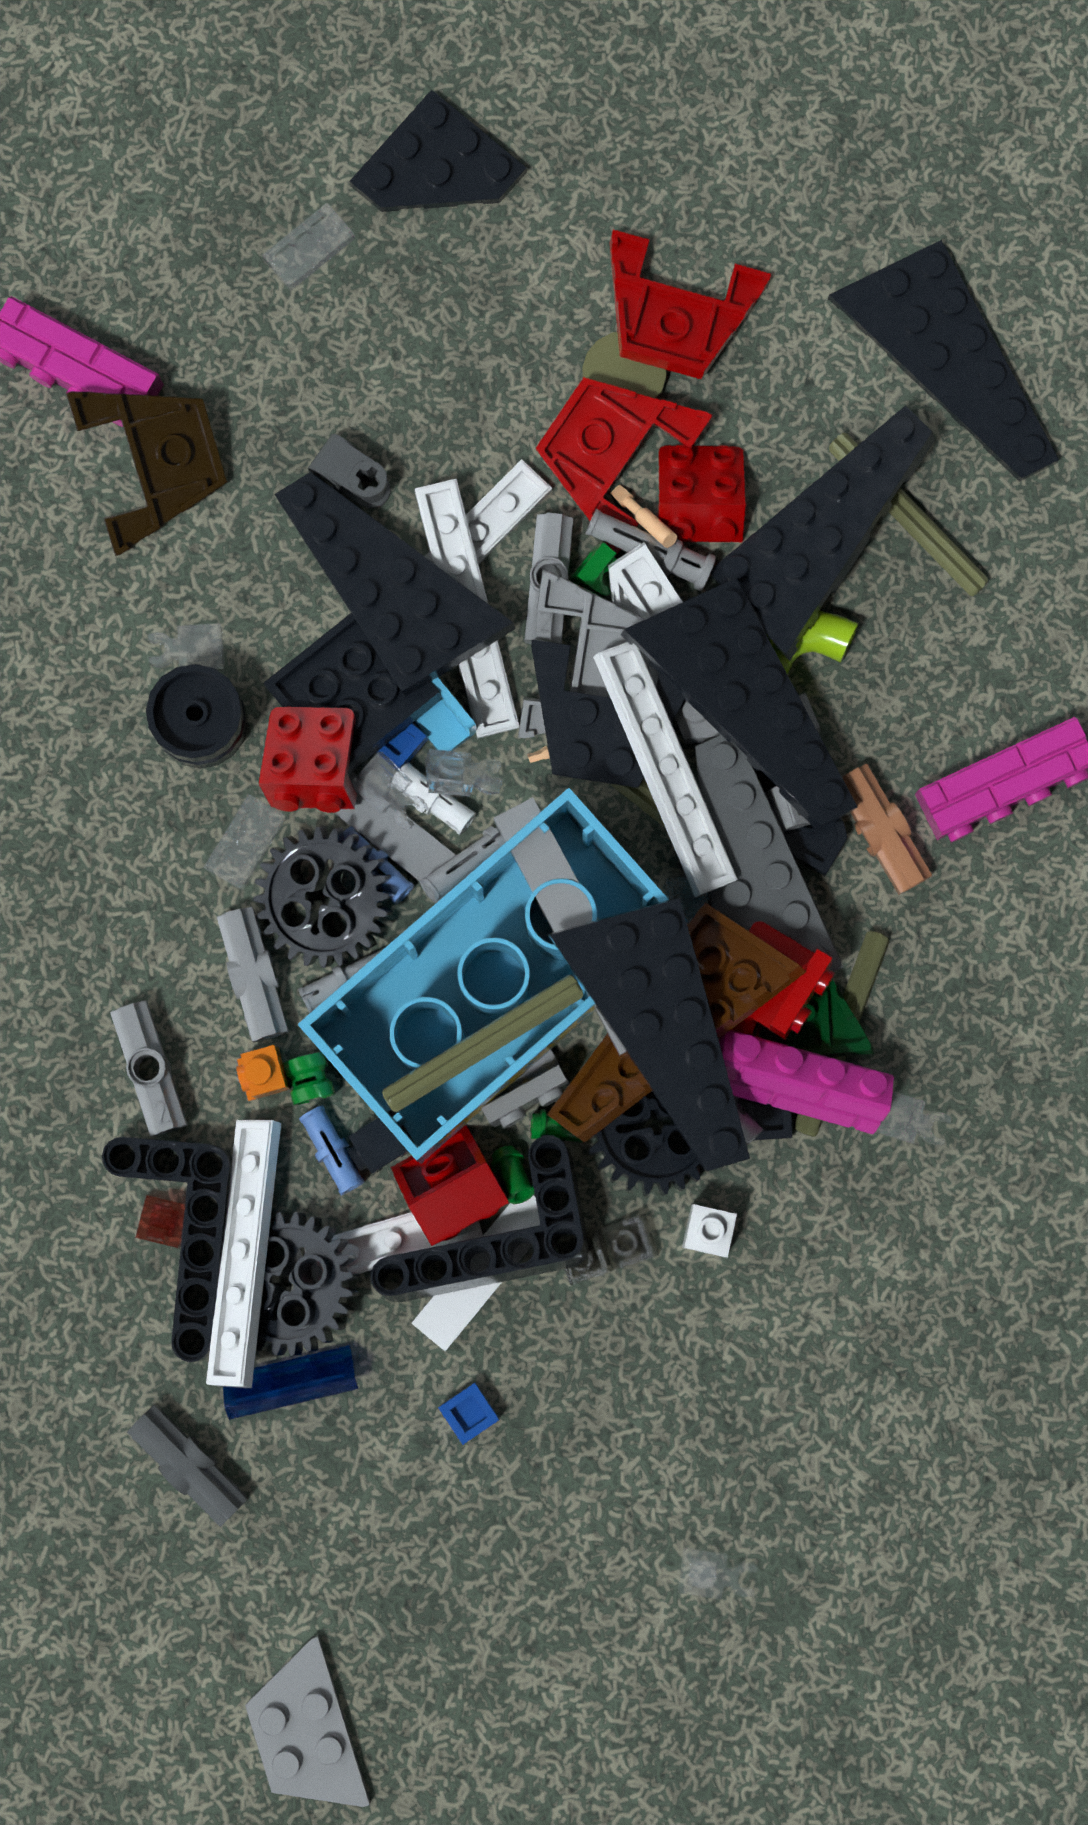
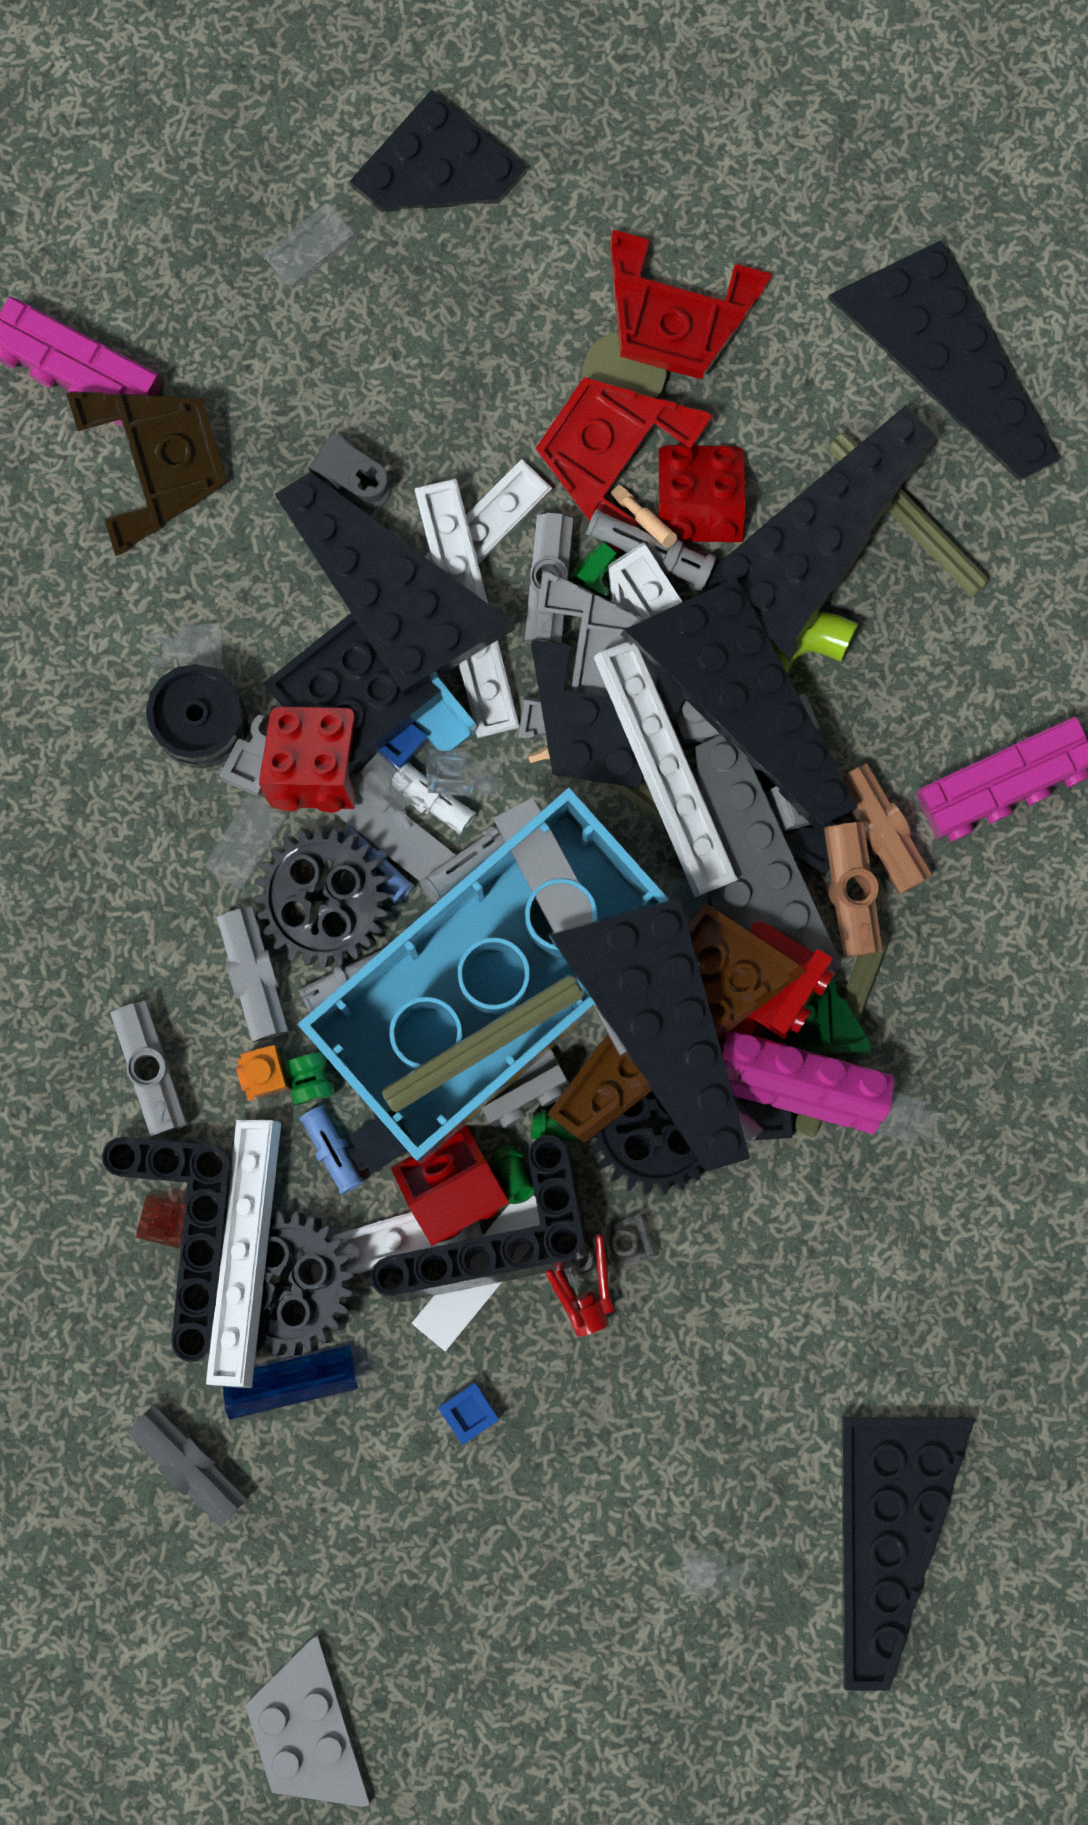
(245, 761): none -> light grey plate
(584, 1310): none -> red plant
(709, 1230): white brick -> none
(850, 860): none -> nougat piece
(893, 1509): none -> black wing

